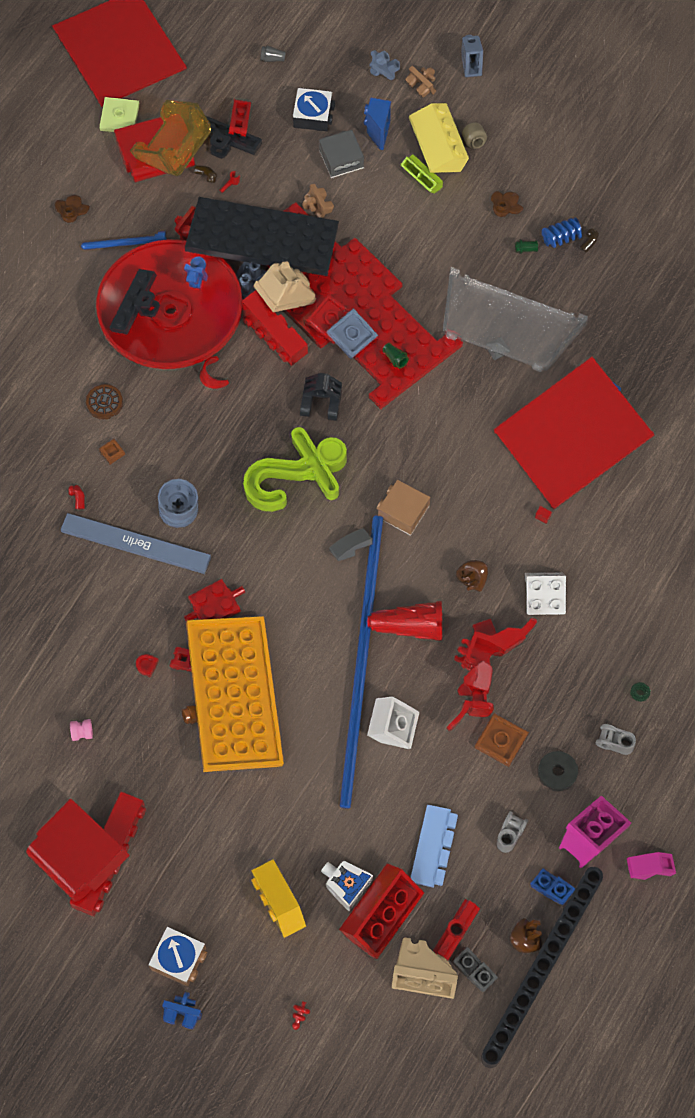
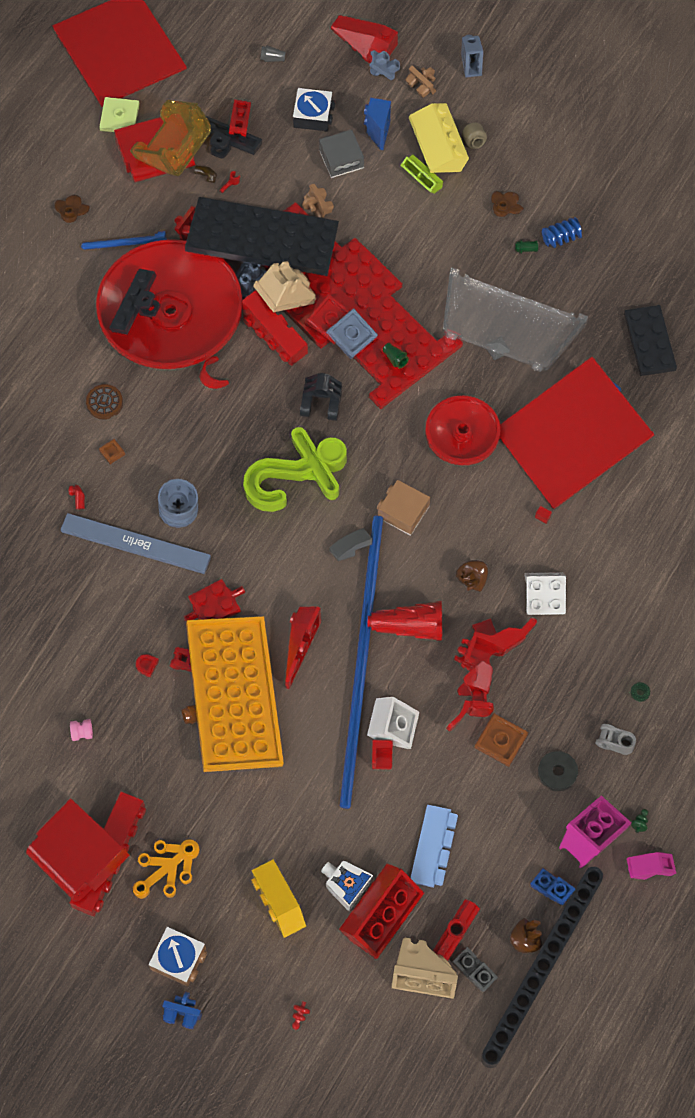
(169, 866): none -> light orange plant
(196, 272): blue hips -> none
(303, 630): none -> red wedge
(365, 36): none -> red wedge
(382, 754): none -> red panel
(462, 430): none -> red dish
(512, 829): light grey piece -> none
(592, 238): dark brown arm -> none
(640, 822): none -> dark green hair
(650, 340): none -> black plate

